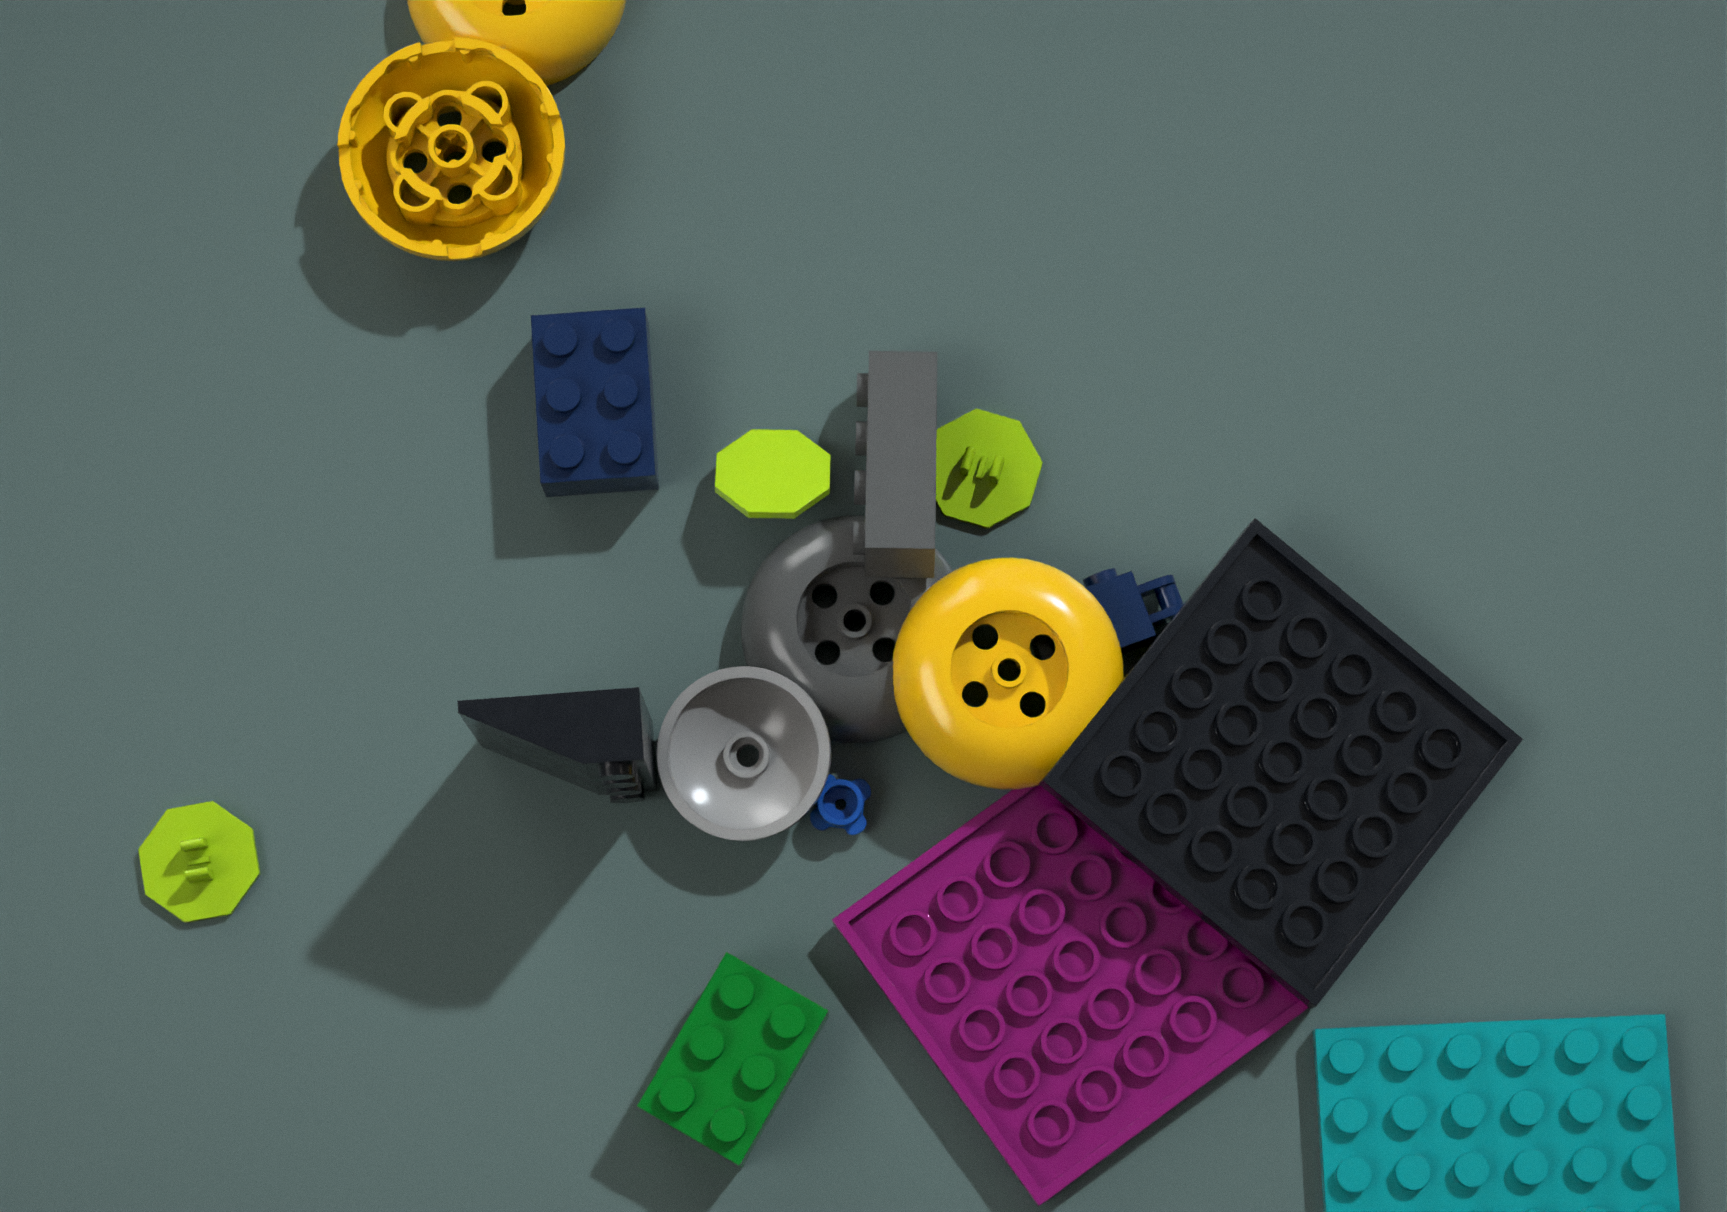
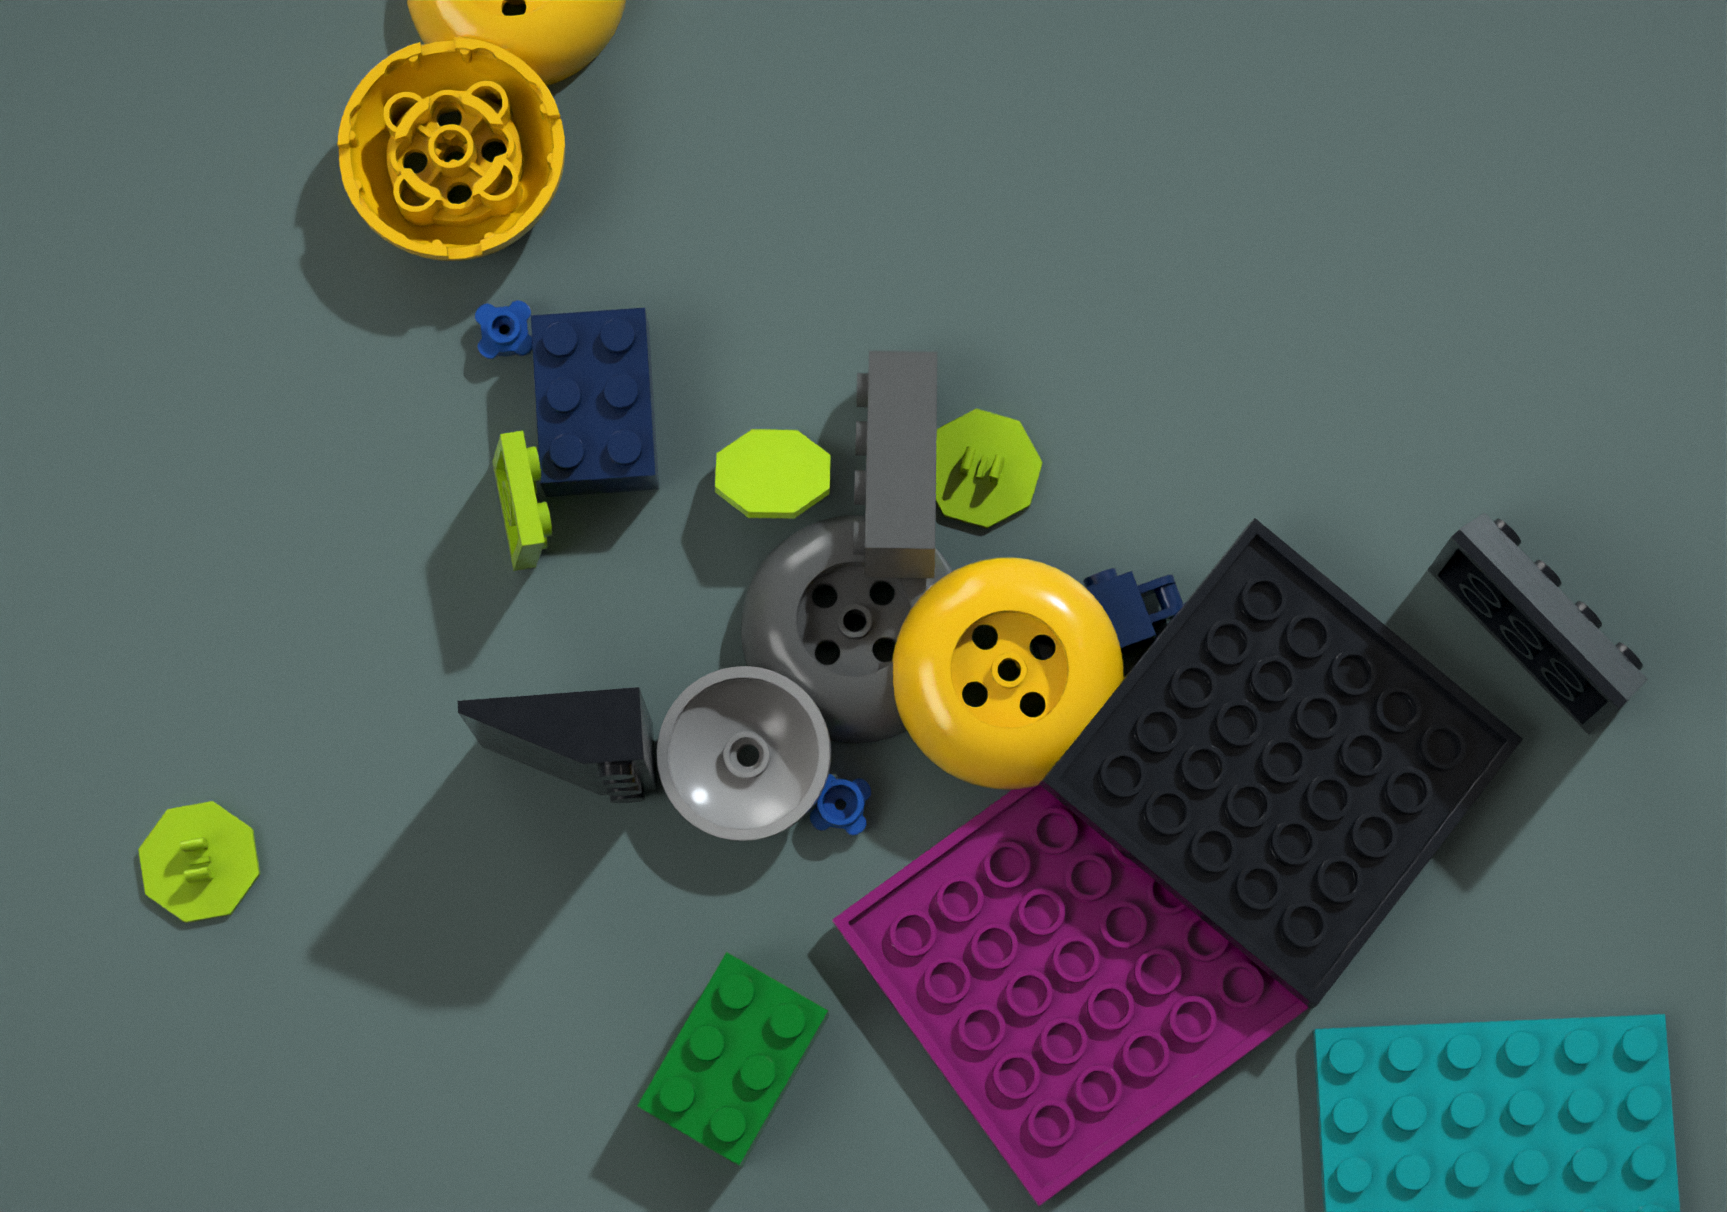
(493, 342): none -> blue plate
(524, 519): none -> lime plate
(1537, 621): none -> black slope

